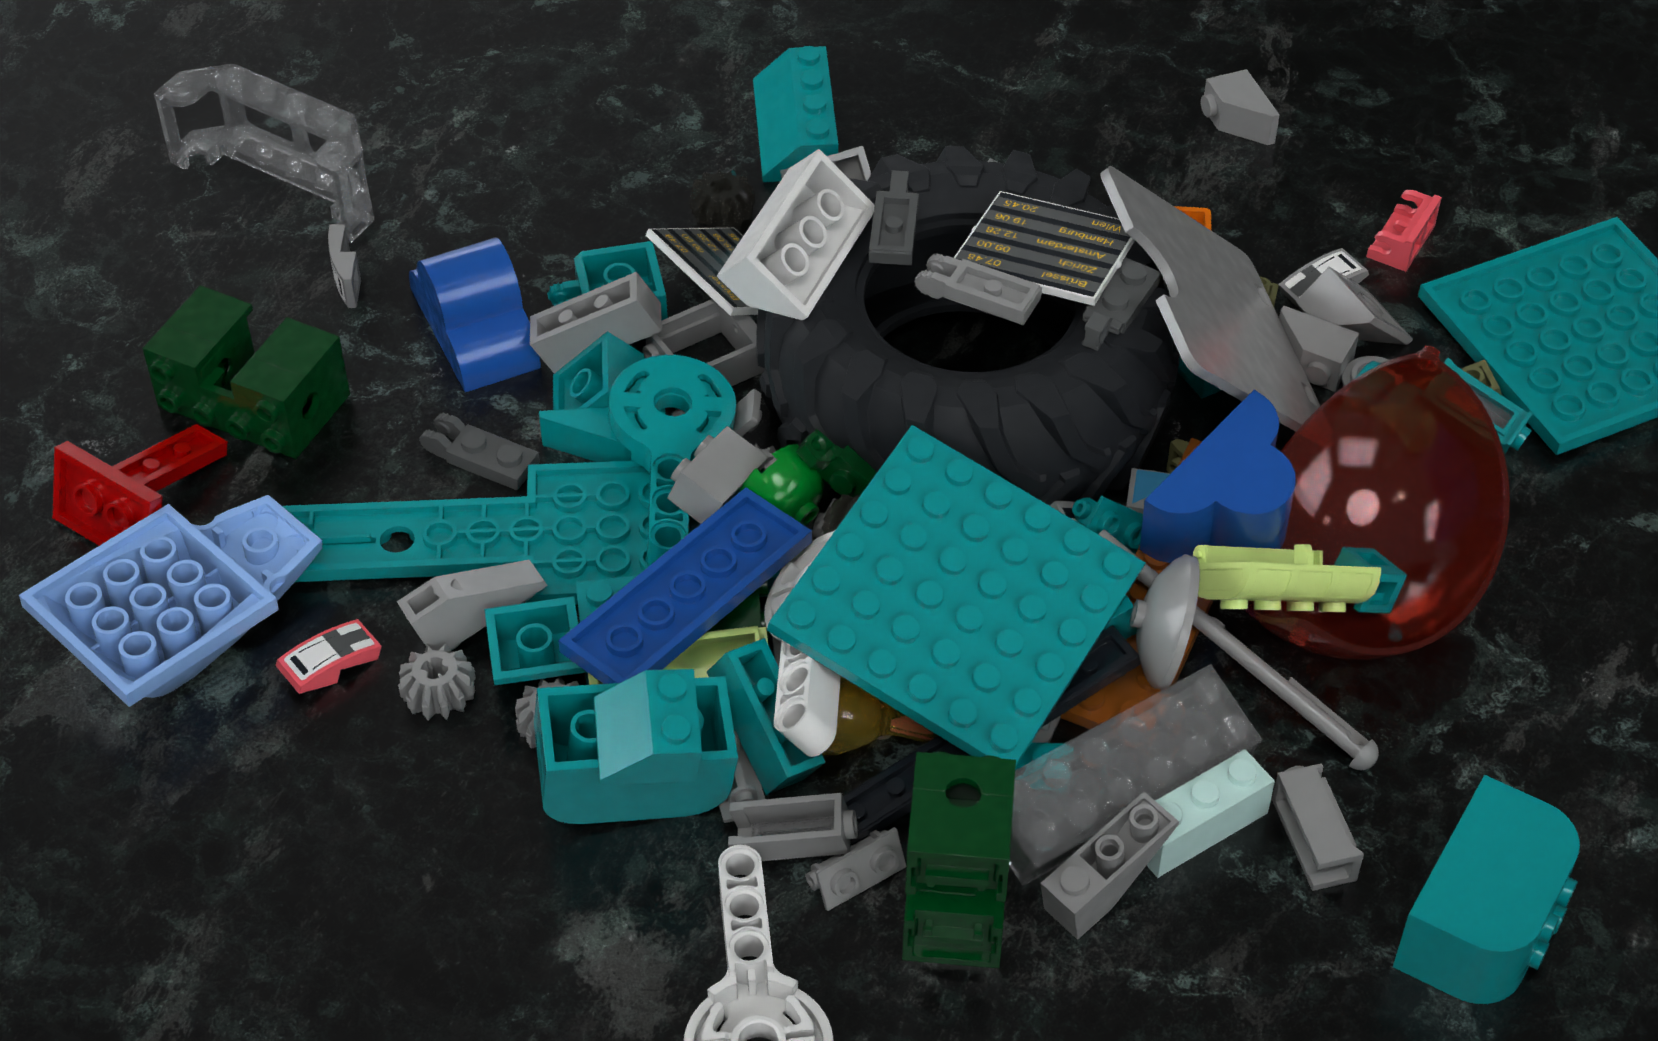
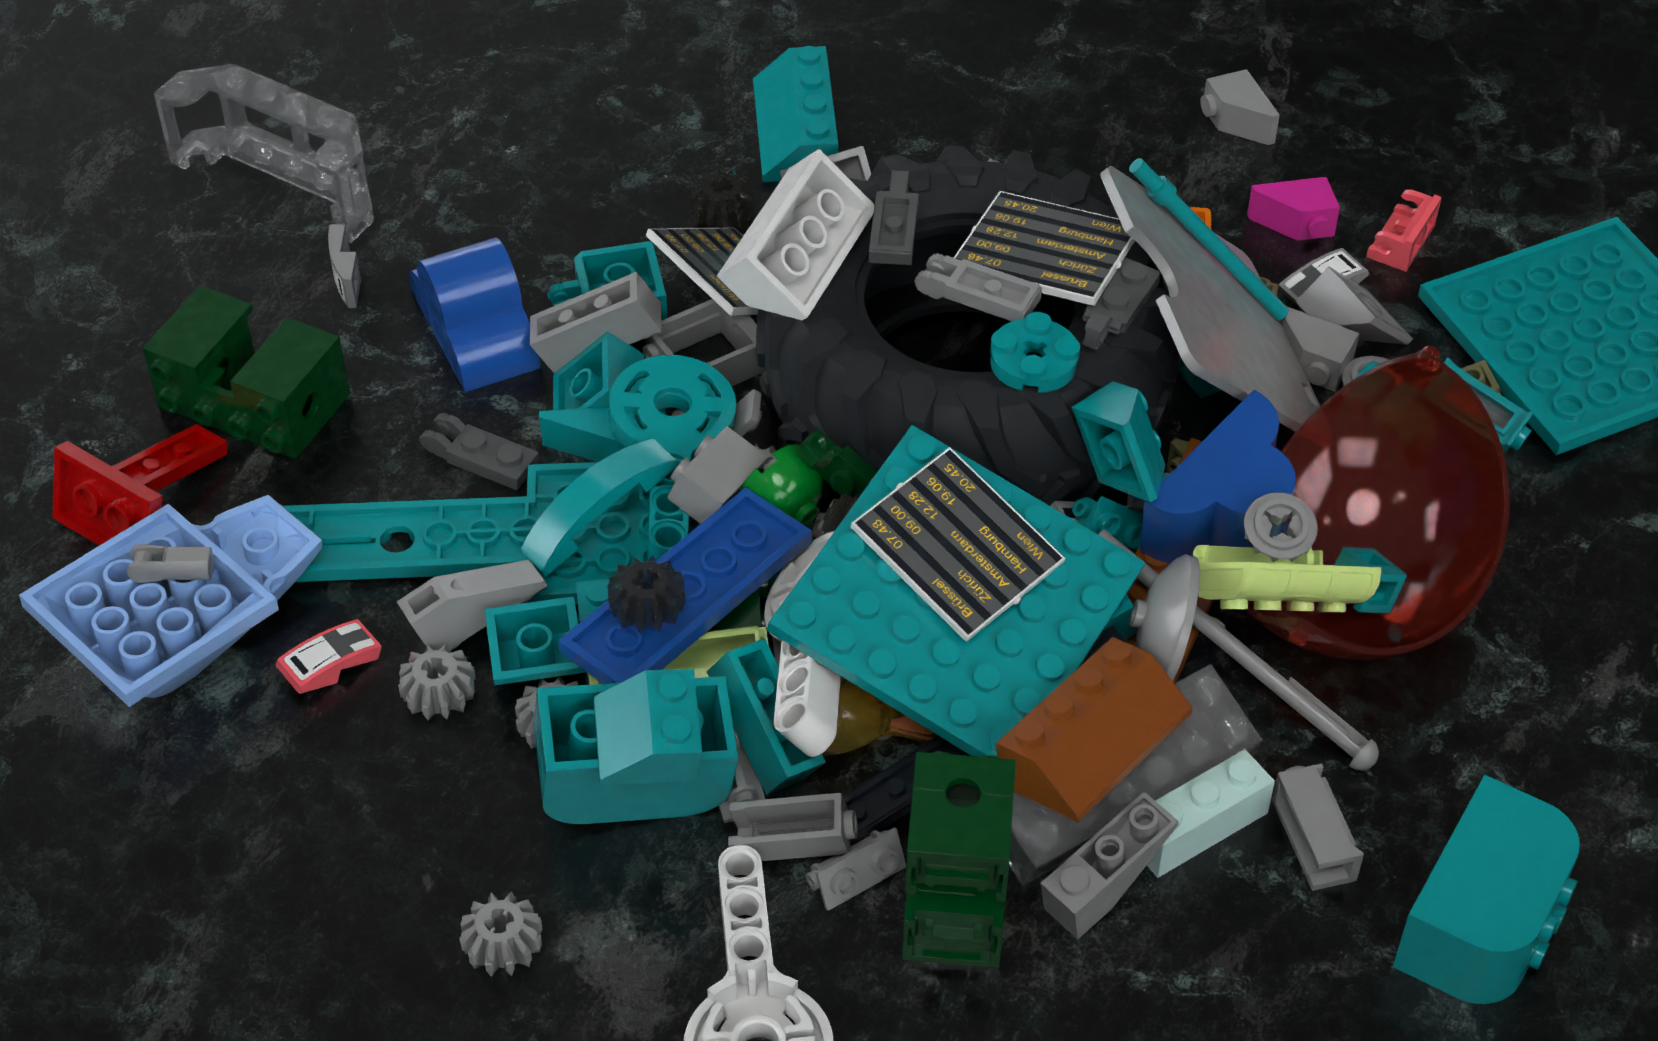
(170, 563): none -> light grey bar
(501, 934): none -> light grey gear
(590, 496): none -> teal slope
(646, 594): none -> clear smoke gear
(957, 544): none -> piece
(1040, 335): none -> teal plate
(1093, 729): none -> dark orange slope
(1121, 440): none -> teal slope
(1164, 194): none -> teal bar
(1275, 509): none -> light grey gear
(1296, 208): none -> dark pink slope

